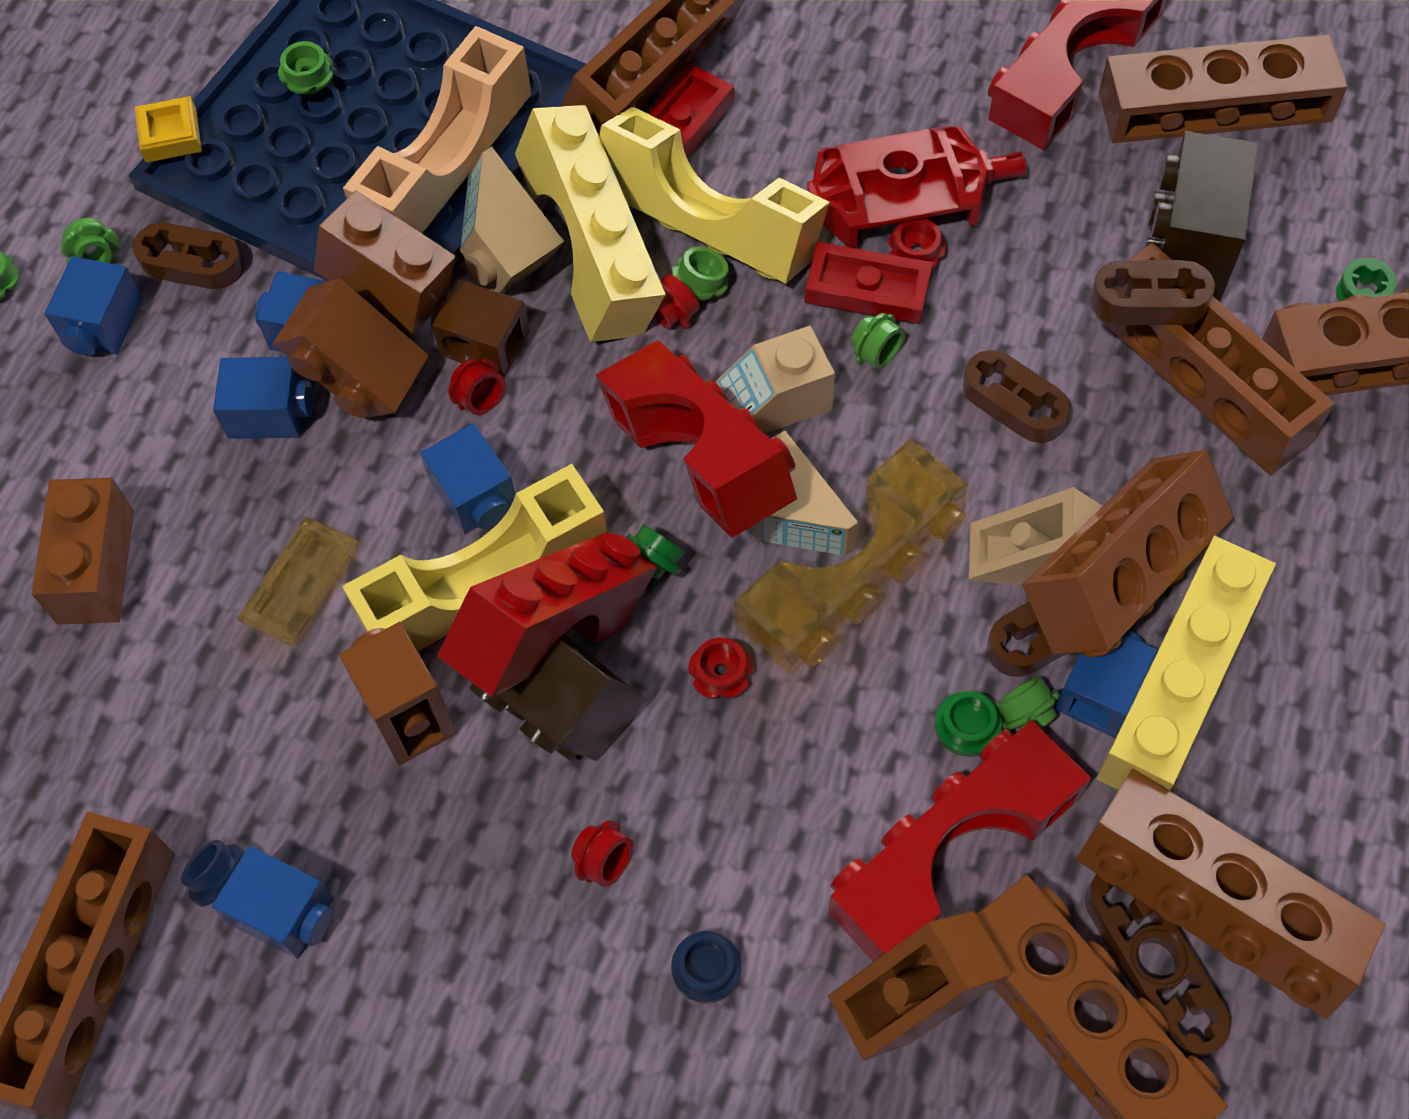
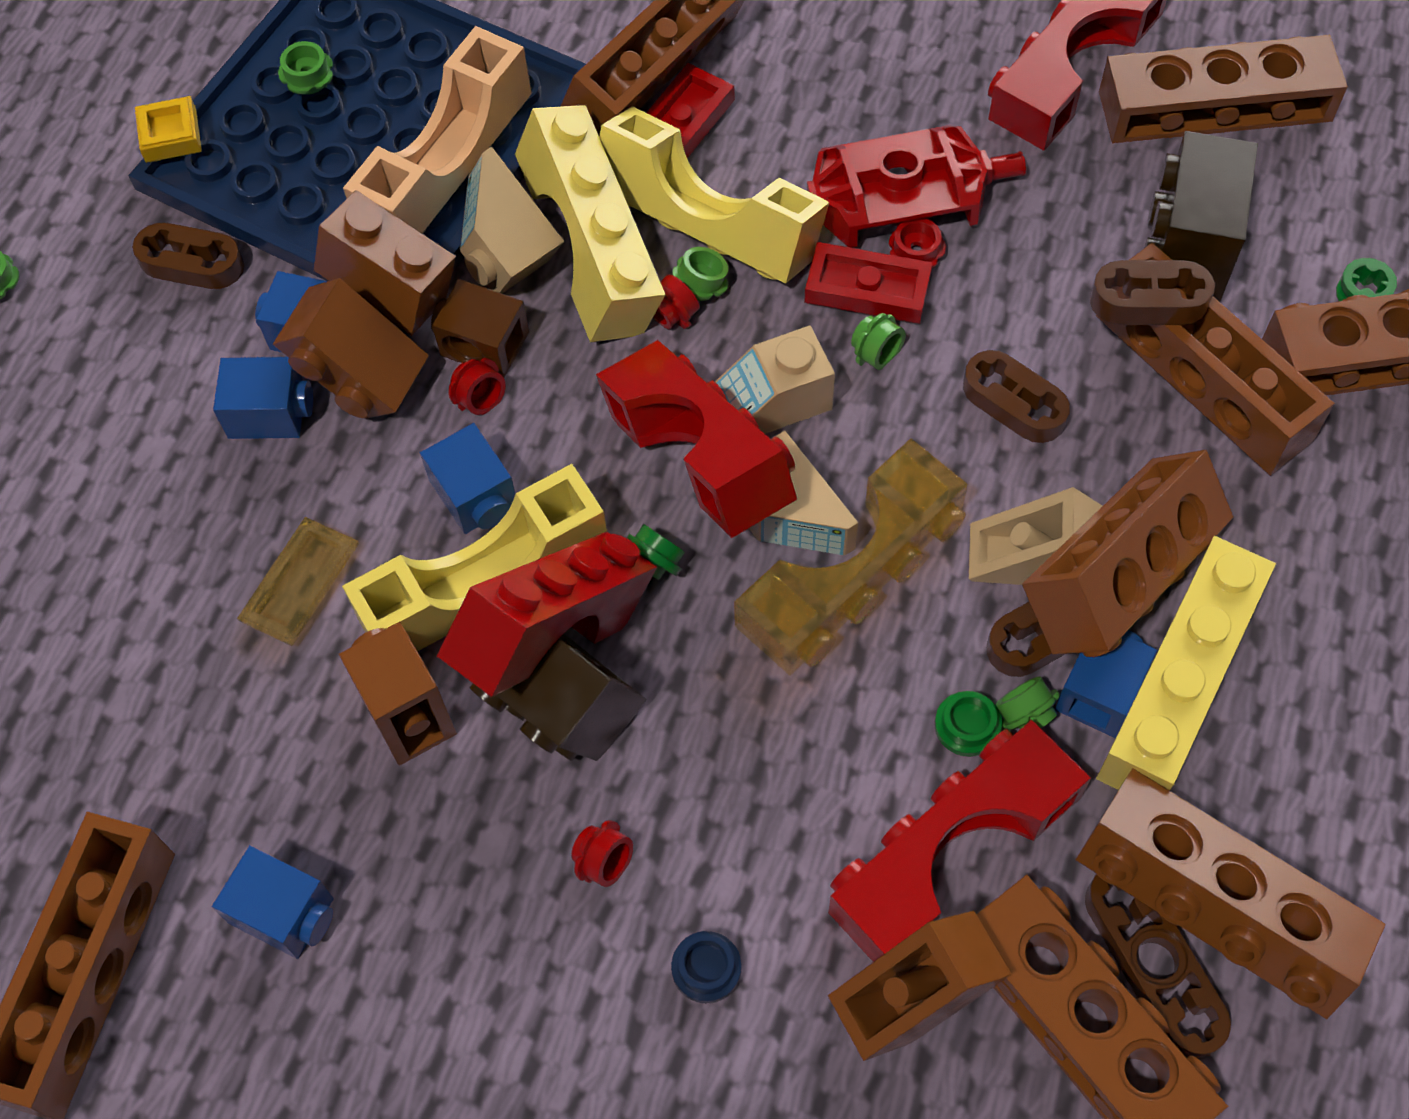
(83, 551): dark orange brick -> none
(86, 234): bright green plate -> none
(93, 306): blue brick -> none
(210, 871): dark blue plate -> none
(717, 653): red plate -> none

